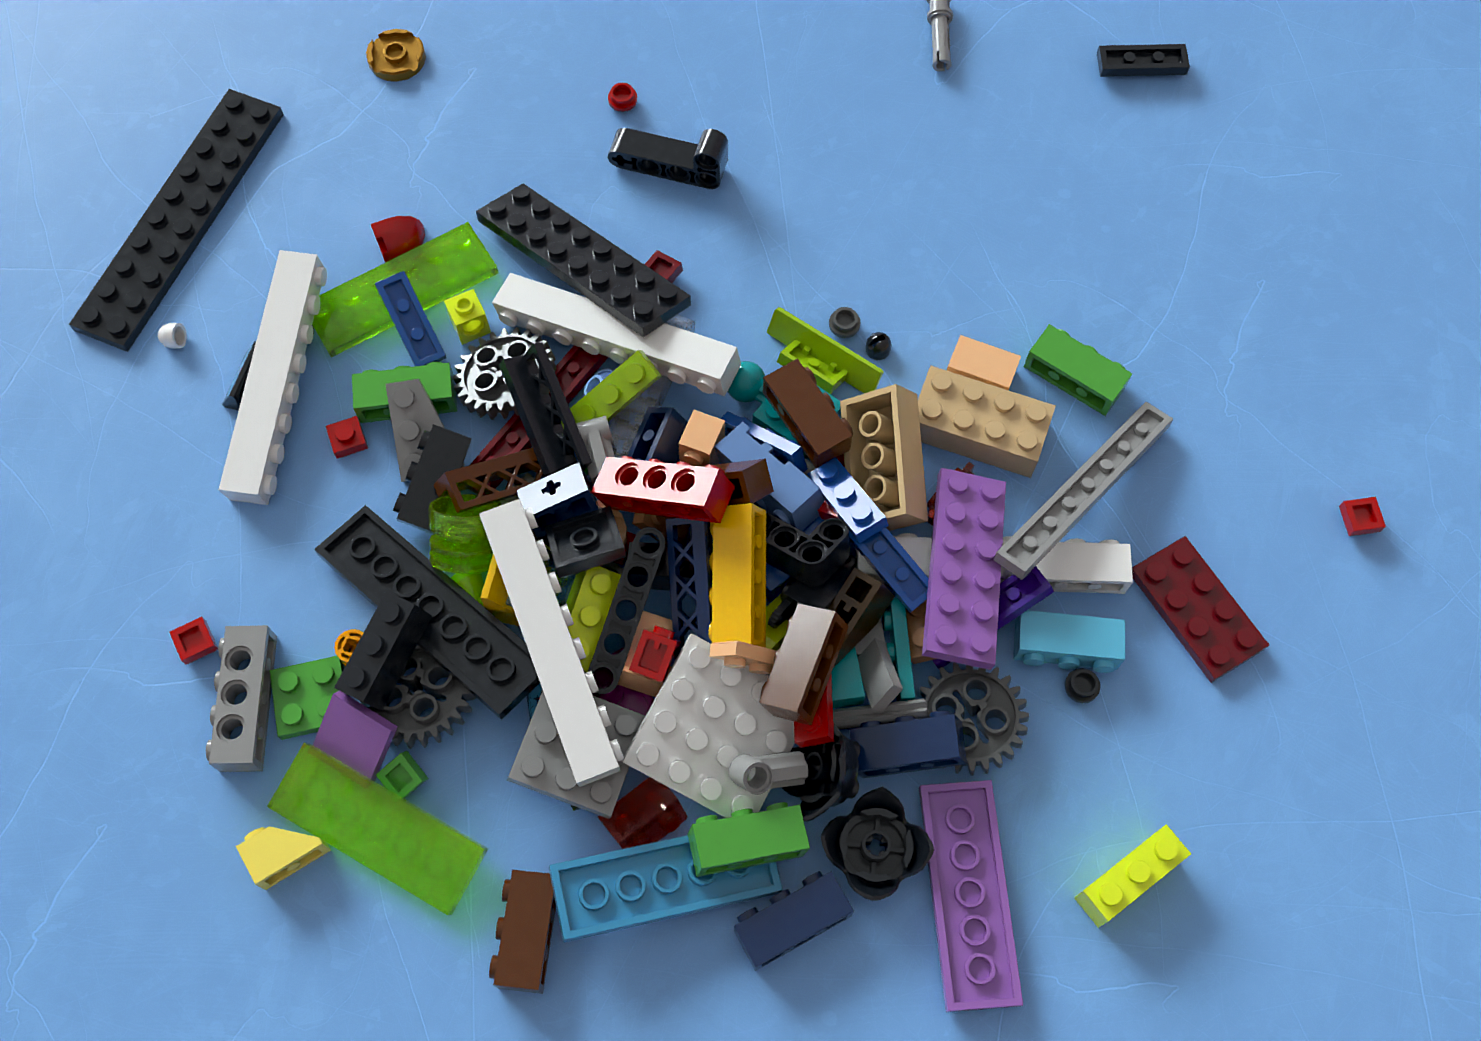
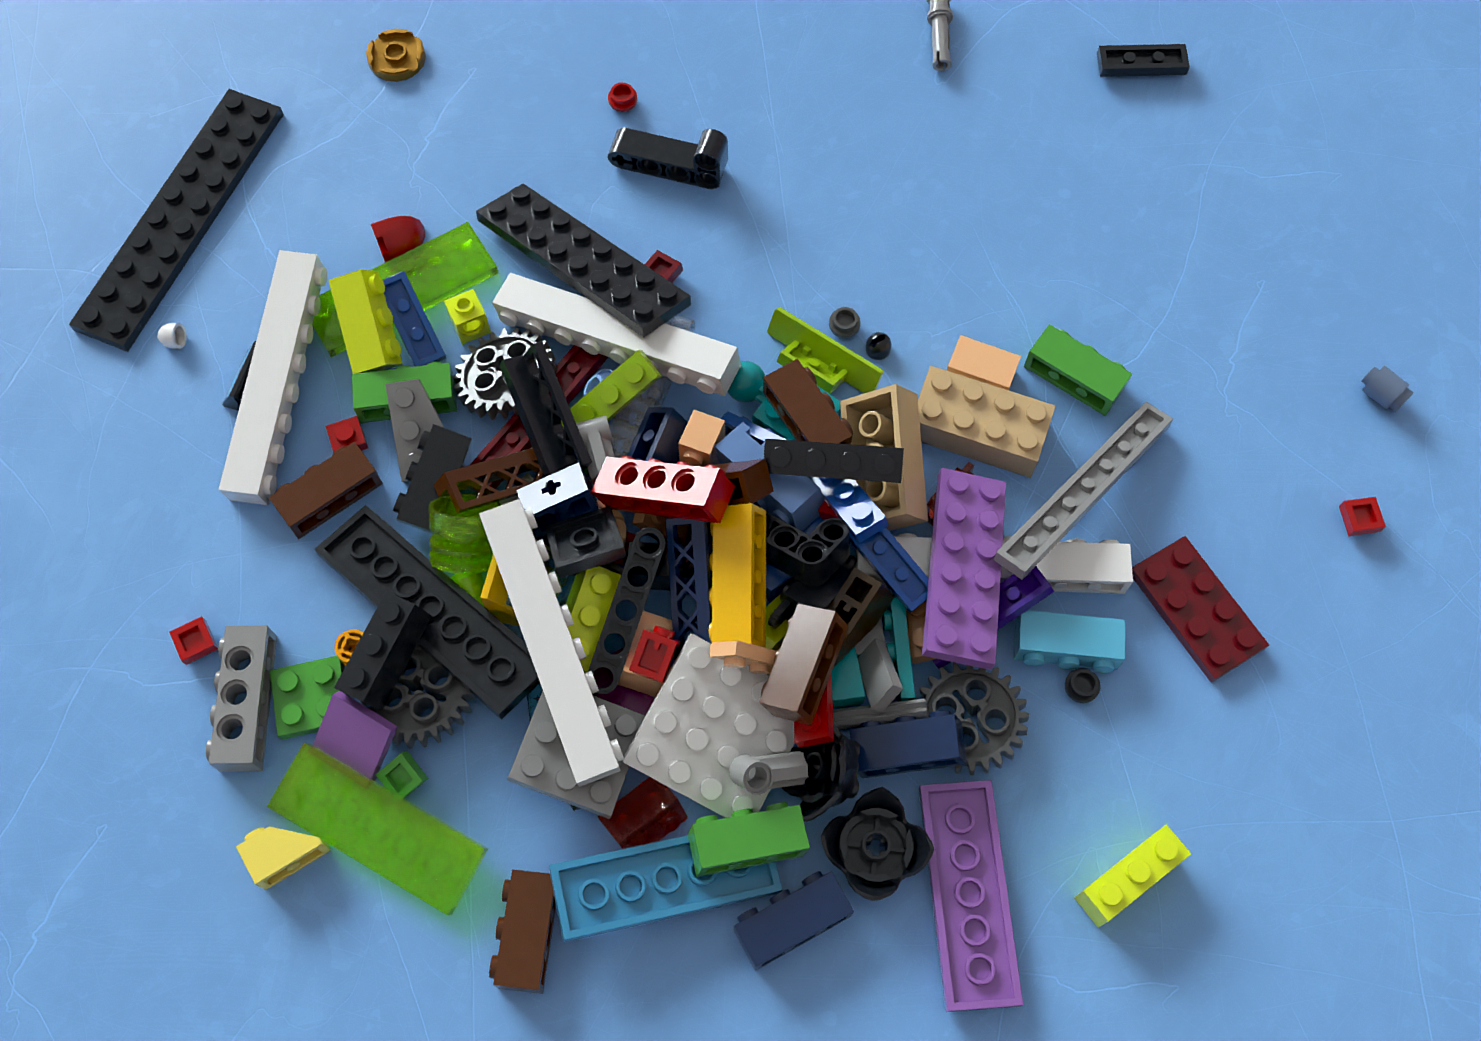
(326, 490): none -> reddish brown brick
(365, 321): none -> neon yellow brick
(834, 460): none -> black plate
(1386, 388): none -> sand blue brick

